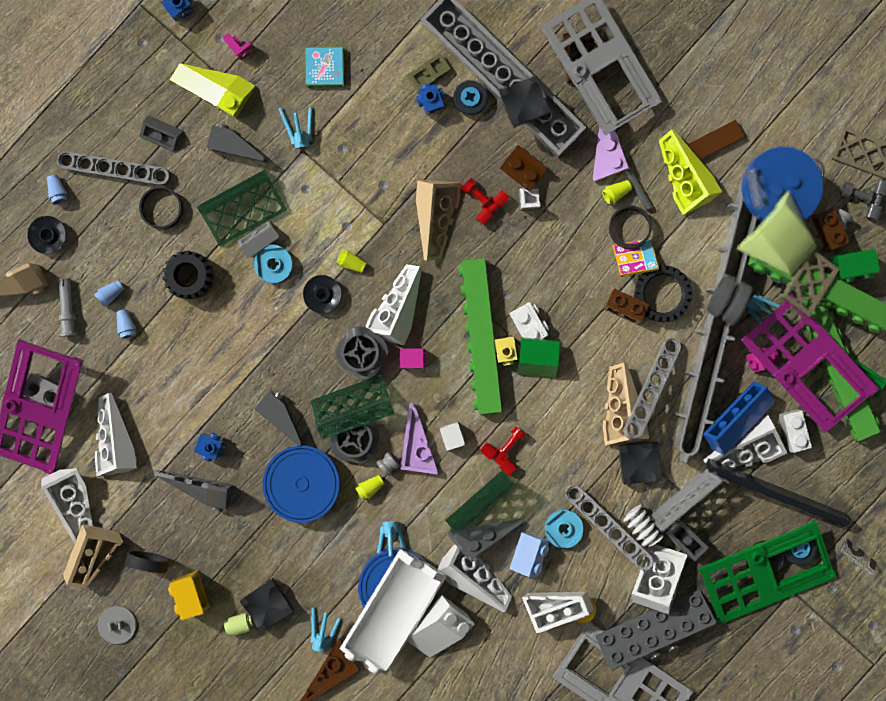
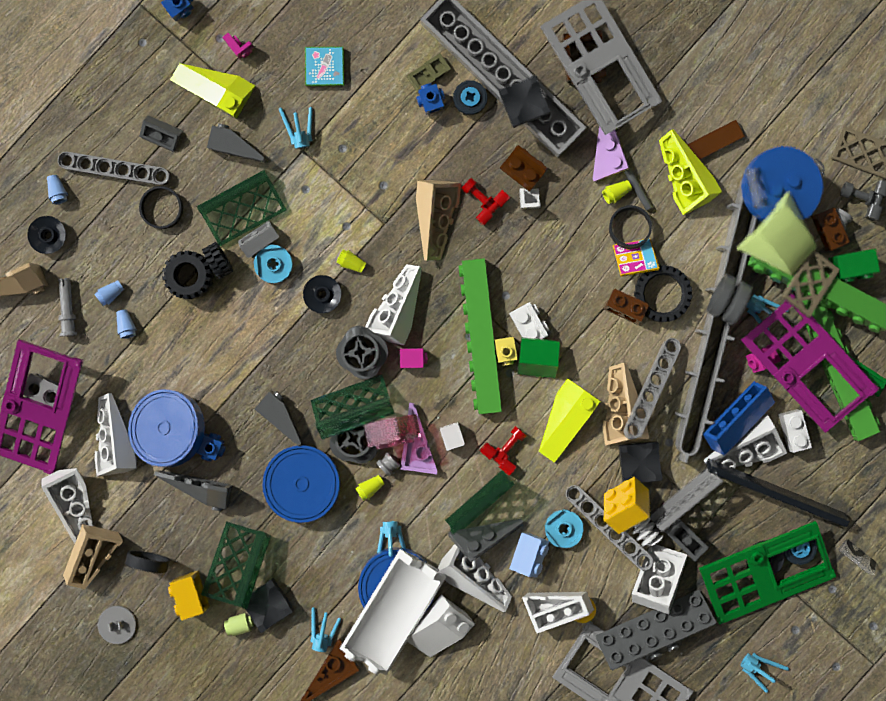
(166, 428): none -> brick
(217, 260): none -> black tyre
(251, 570): none -> clear green fence
(392, 431): none -> clear pink brick
(568, 415): none -> neon yellow wedge
(626, 505): none -> yellow brick
(751, 664): none -> medium azure plant

